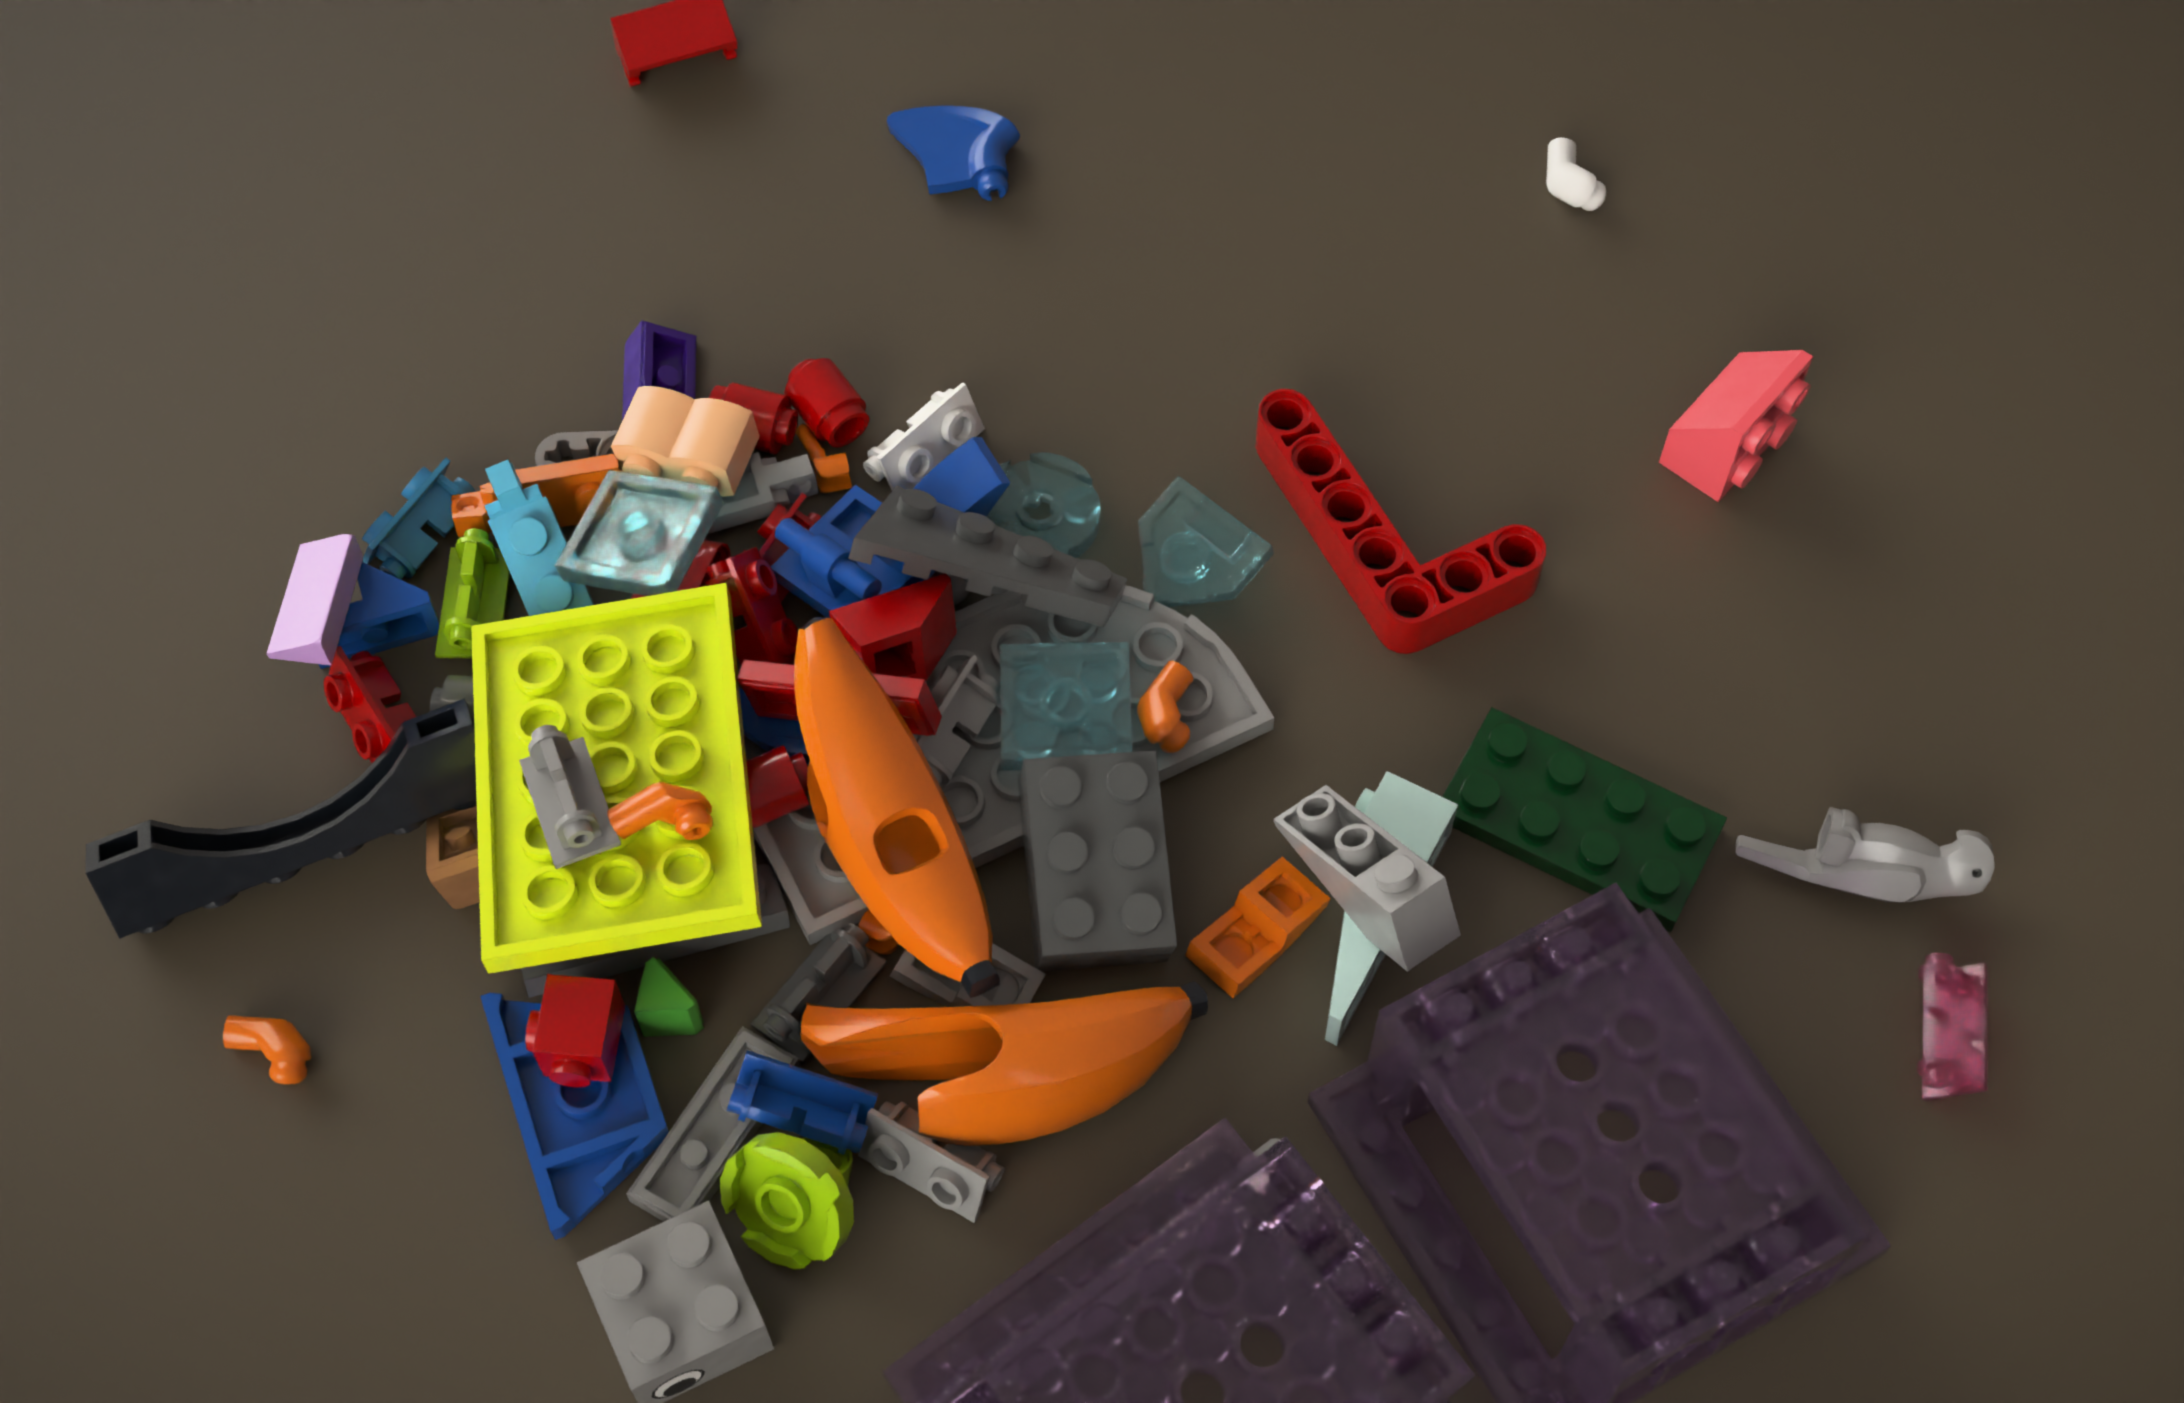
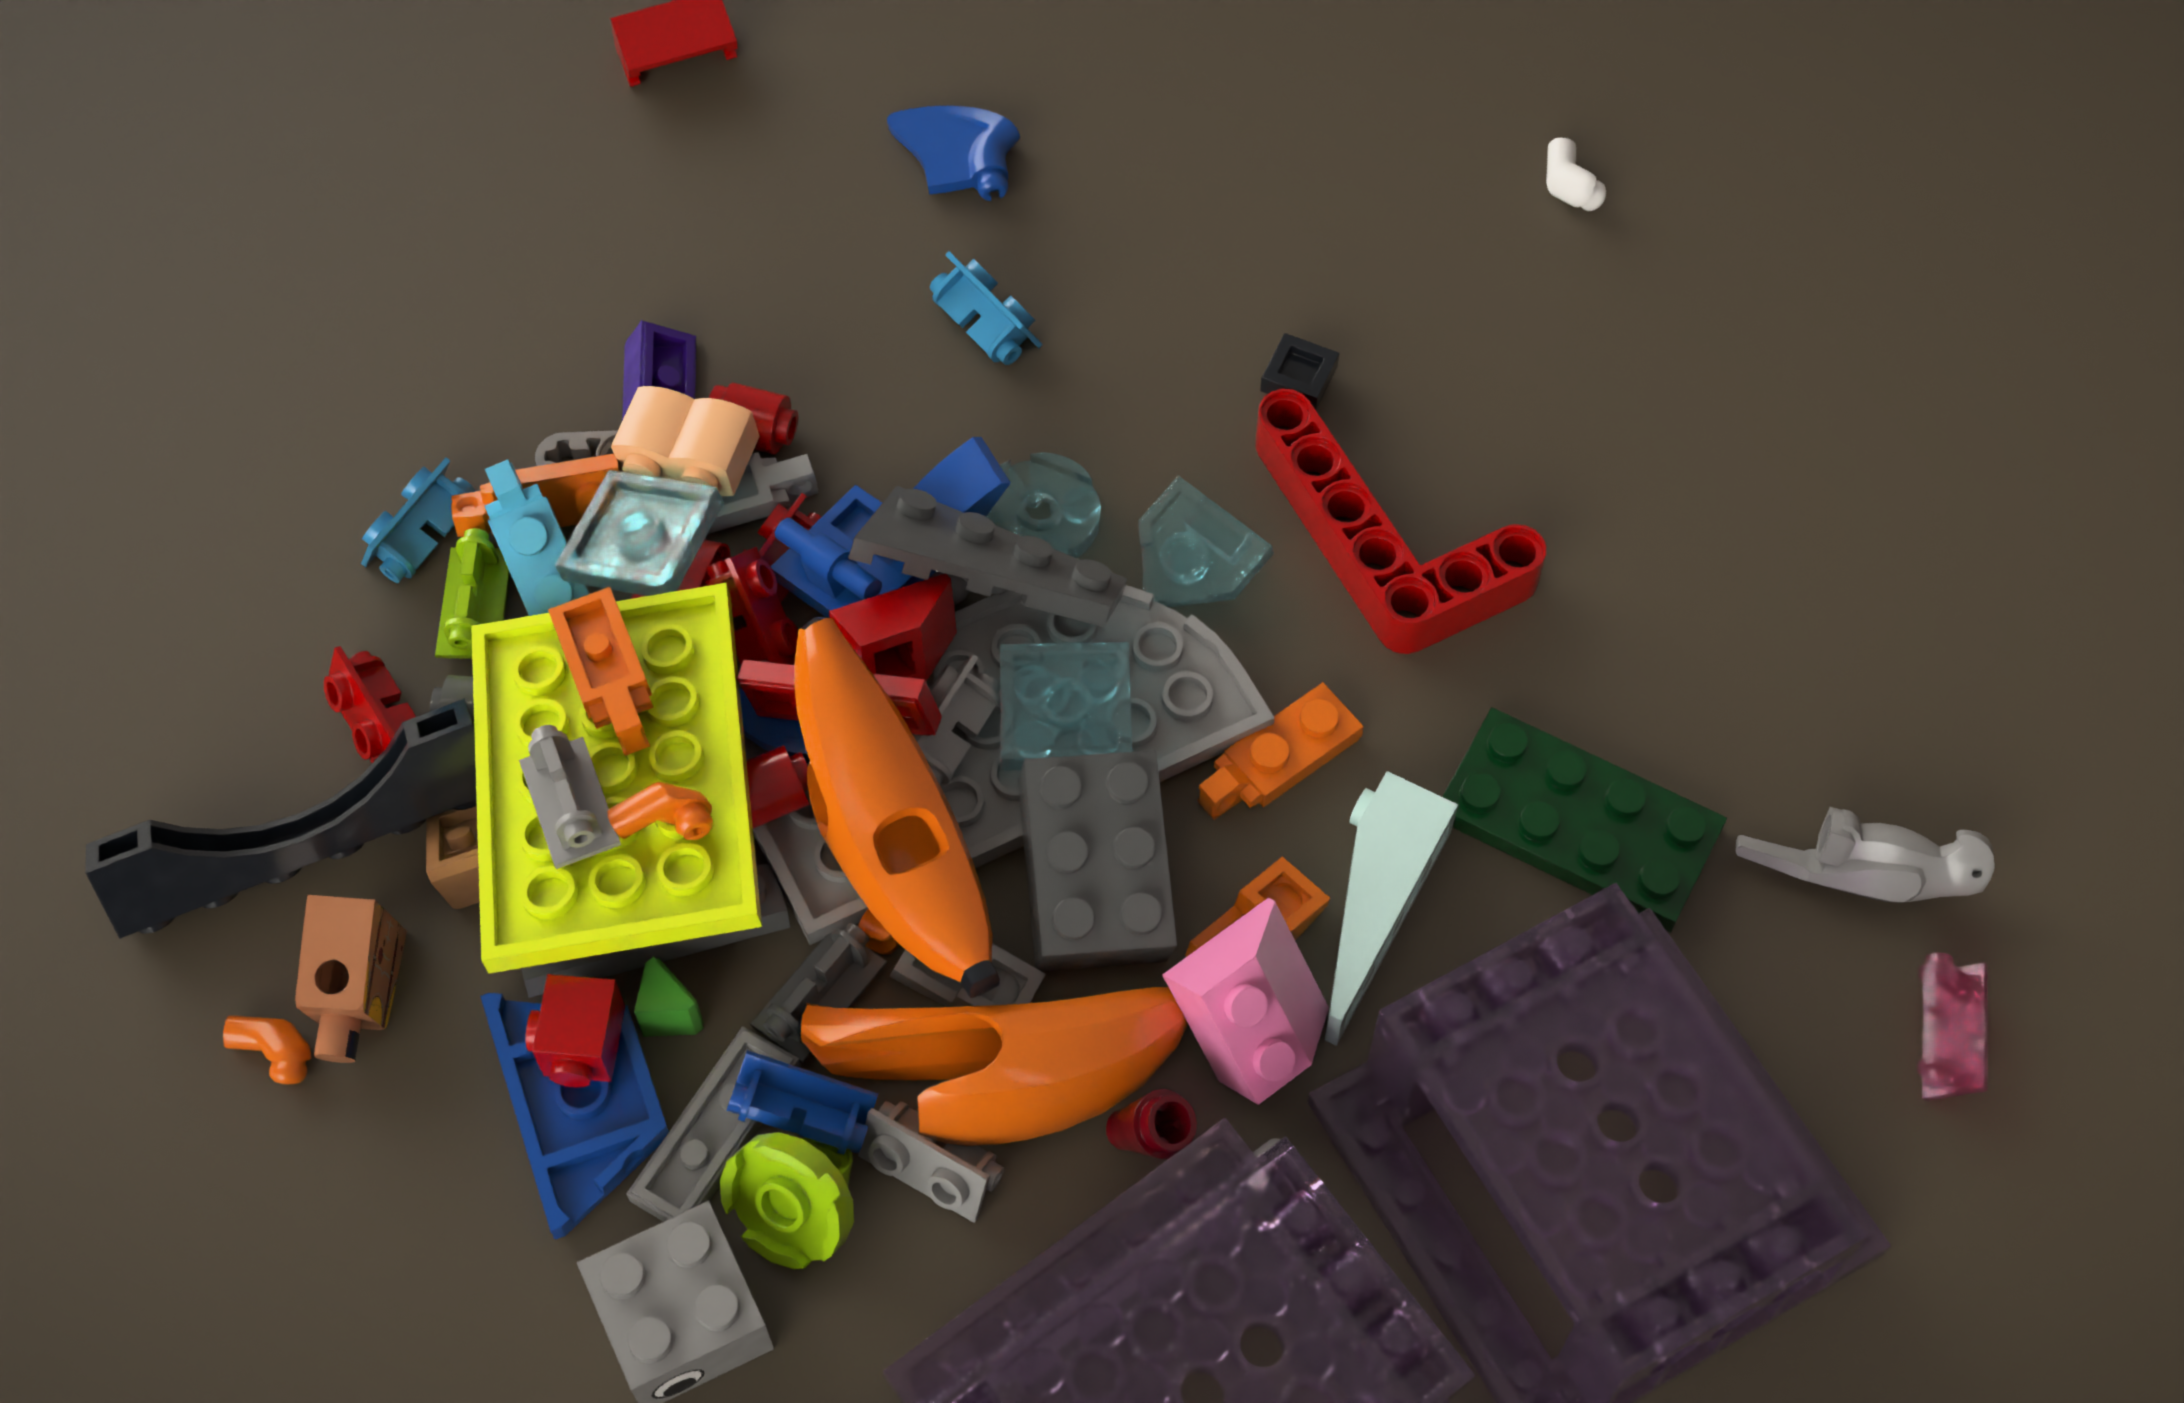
(316, 600): slope -> none
(347, 971): none -> nougat torso
(388, 615): blue slope -> none
(604, 665): none -> orange hinge
(827, 401): red brick -> none
(830, 470): orange hand -> none
(932, 435): white hinge -> none
(1001, 325): none -> dark azure hinge
(1153, 1125): none -> dark red cone
(1159, 710): orange arm -> none
(1251, 1003): none -> bright pink slope
(1281, 754): none -> orange hinge
(1300, 367): none -> black plate
(1373, 877): light grey slope -> none
(1737, 420): coral slope -> none

